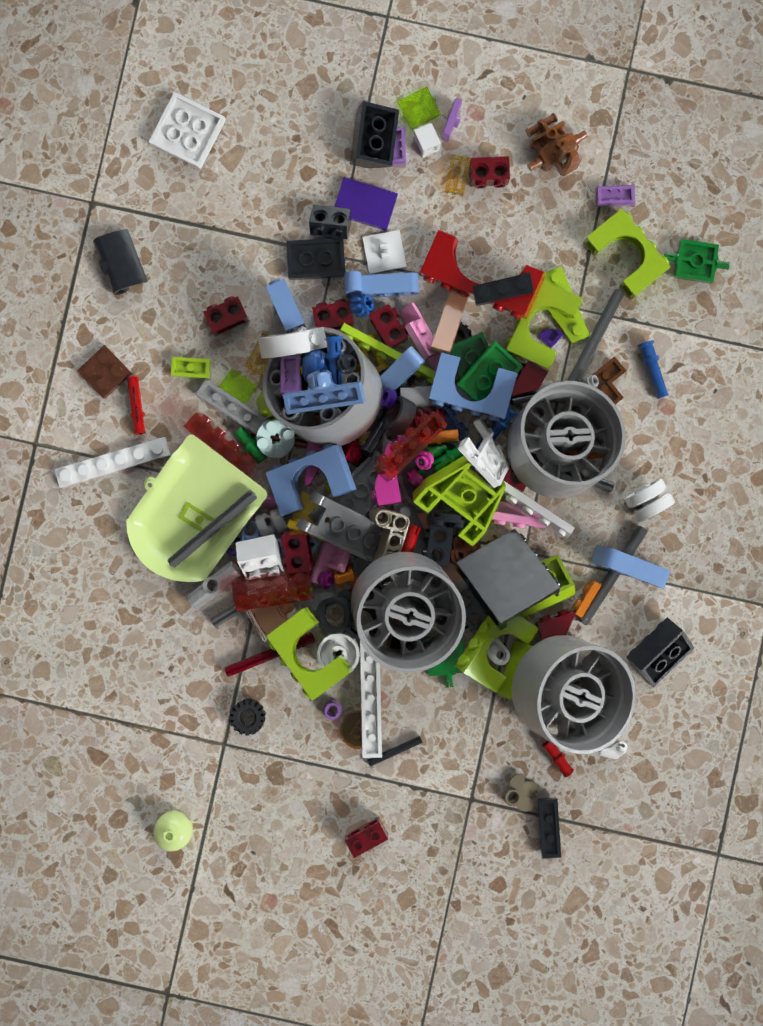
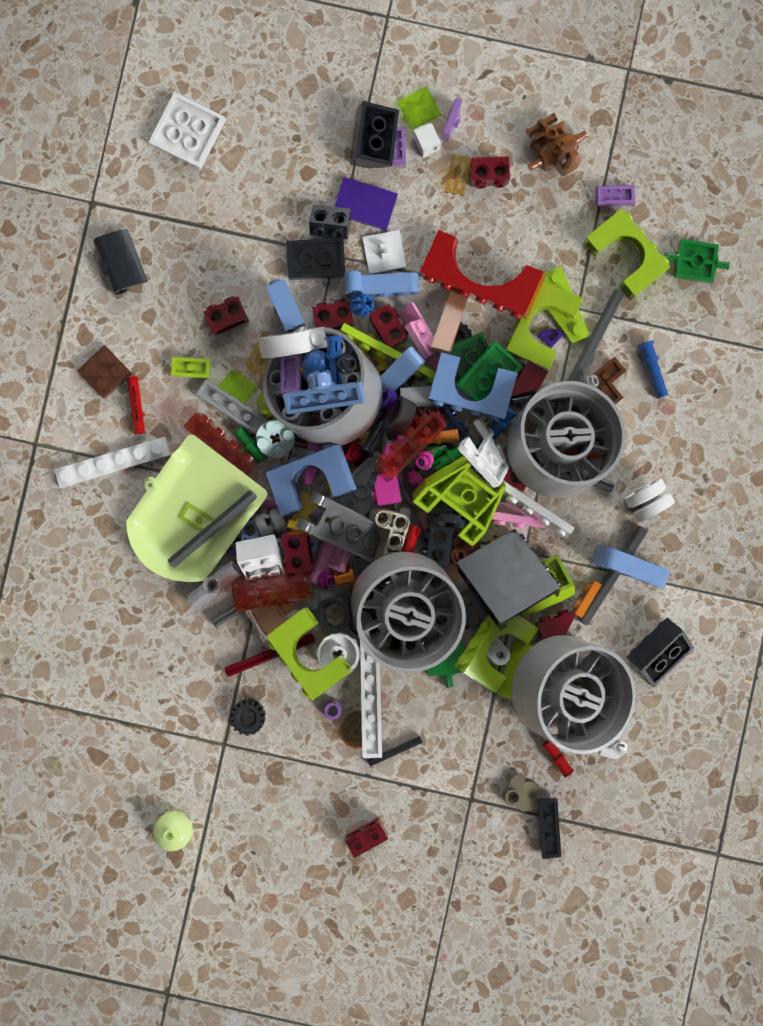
(503, 289): black plate -> none

